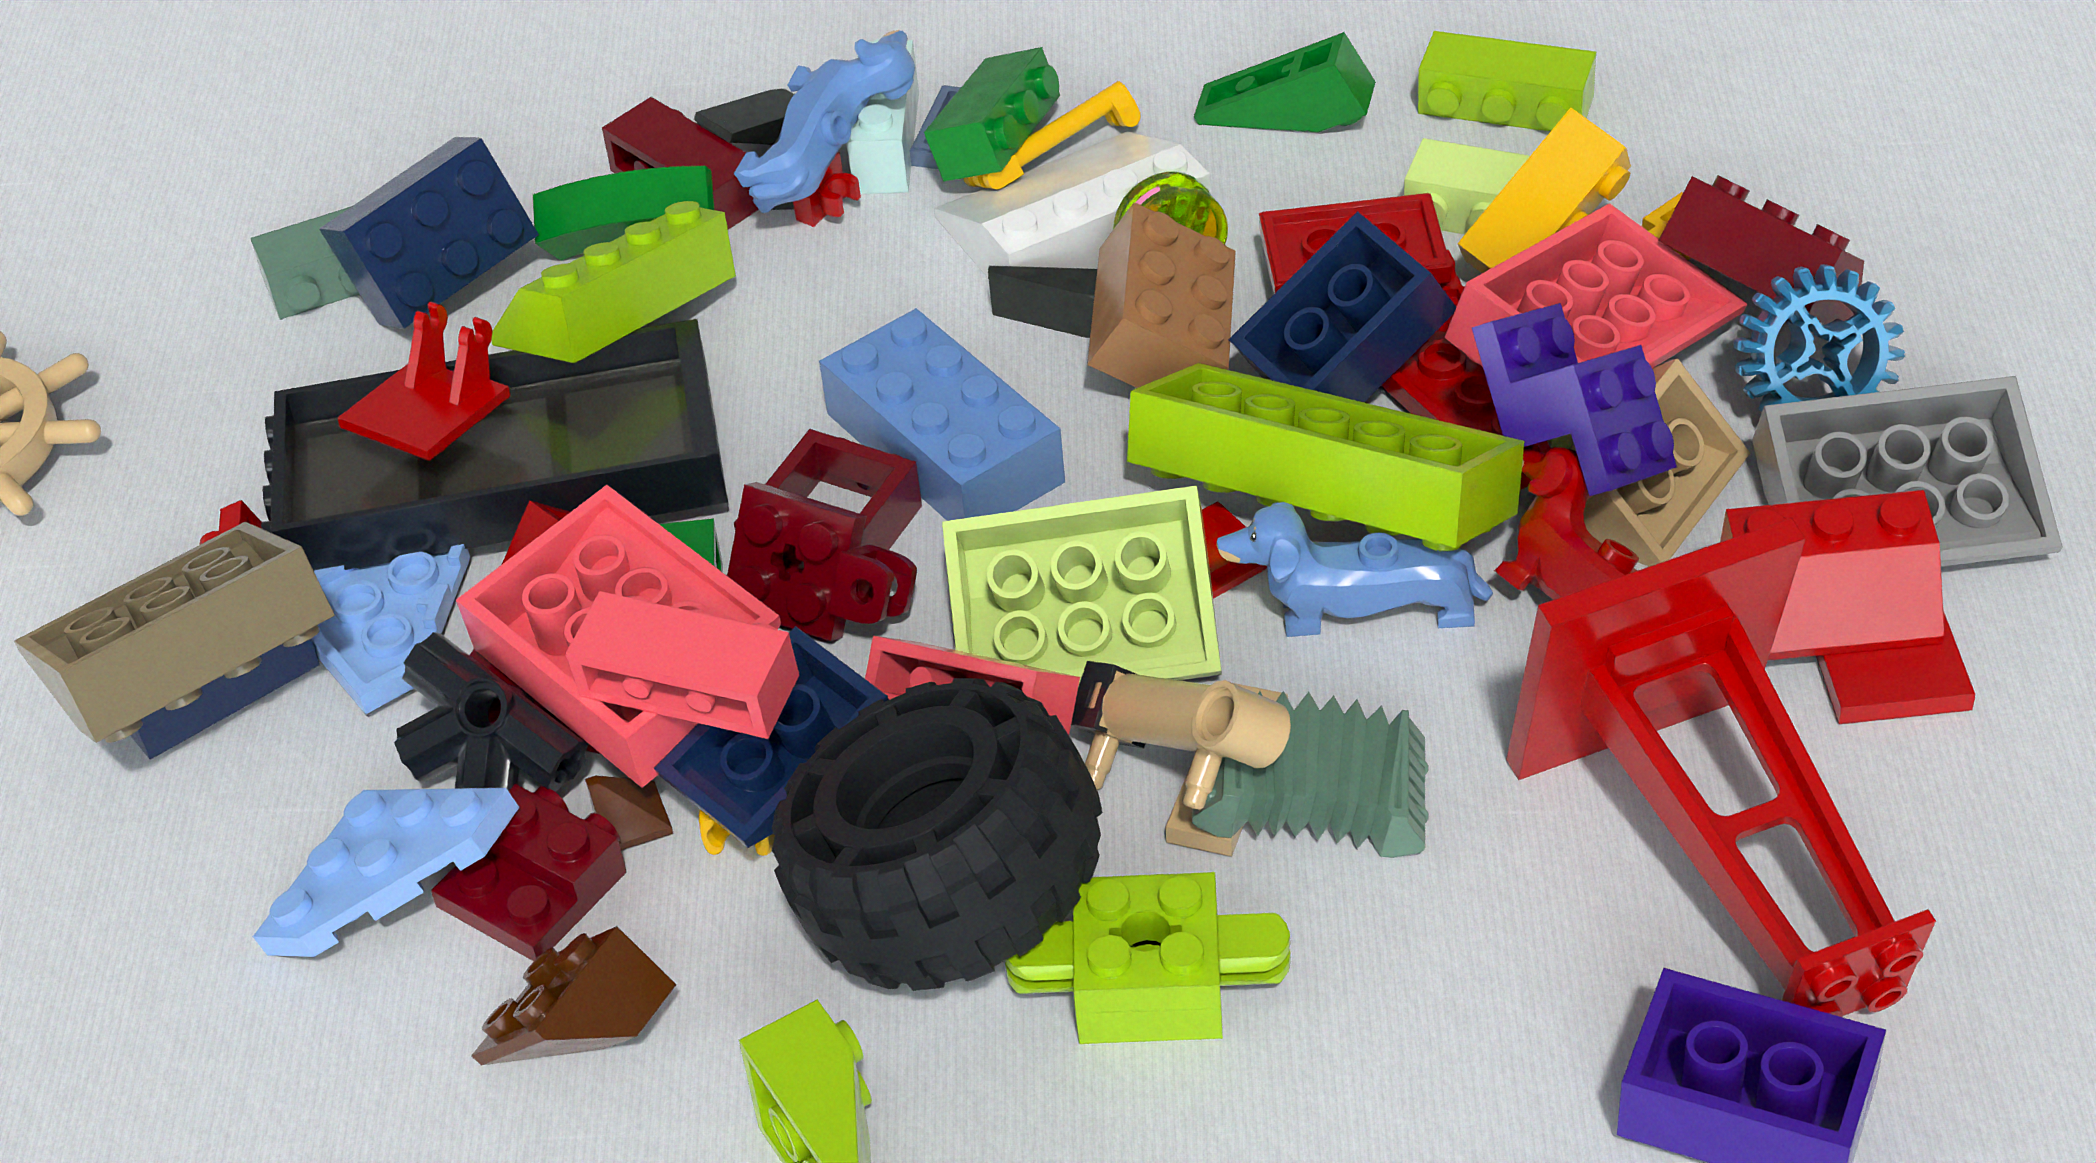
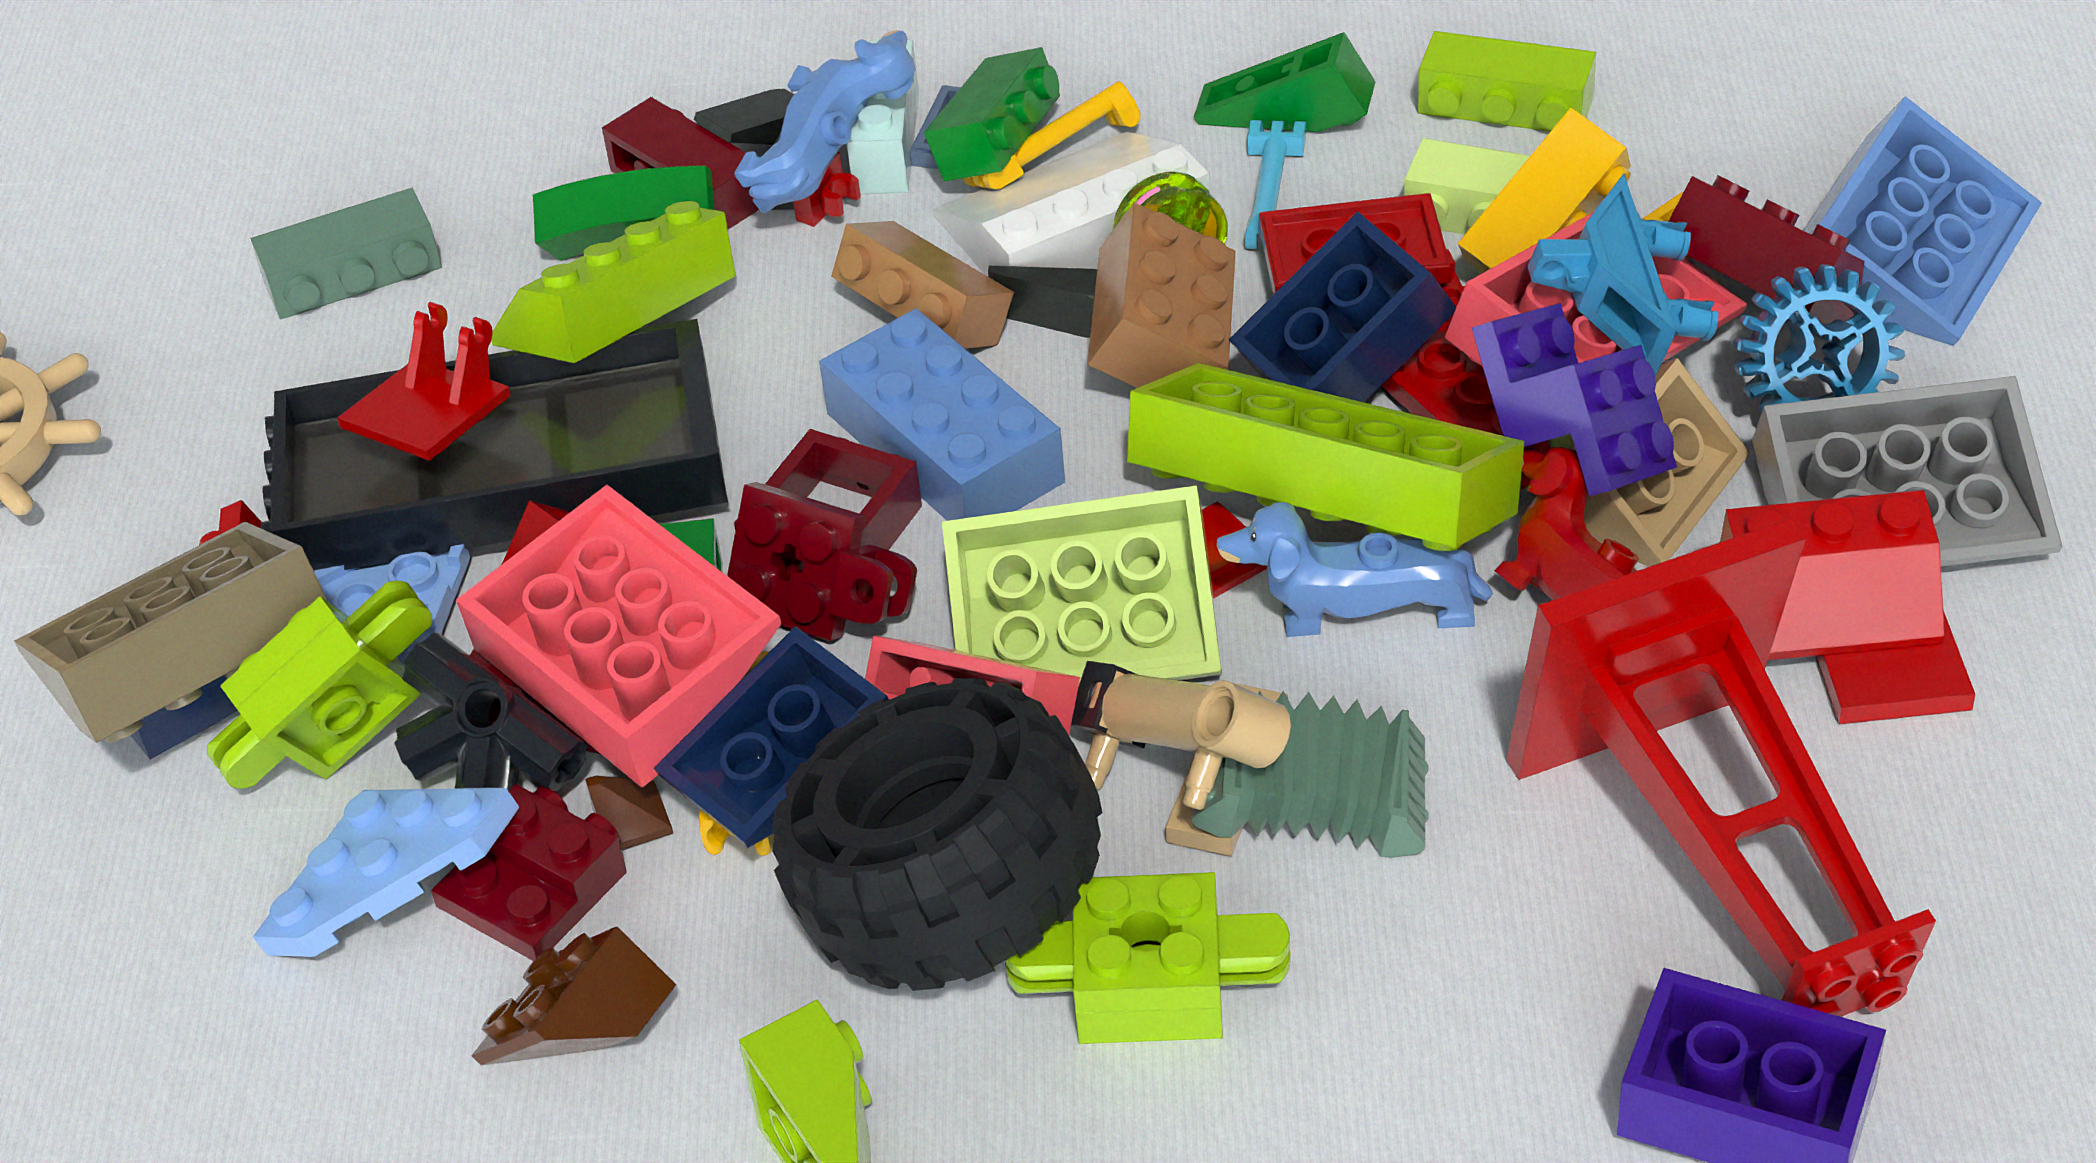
(320, 687): none -> lime brick
(429, 231): dark blue brick -> none
(683, 664): coral brick -> none
(910, 273): none -> medium nougat brick
(1274, 148): none -> medium azure hinge
(1617, 279): none -> dark azure connector
(1926, 221): none -> medium blue slope

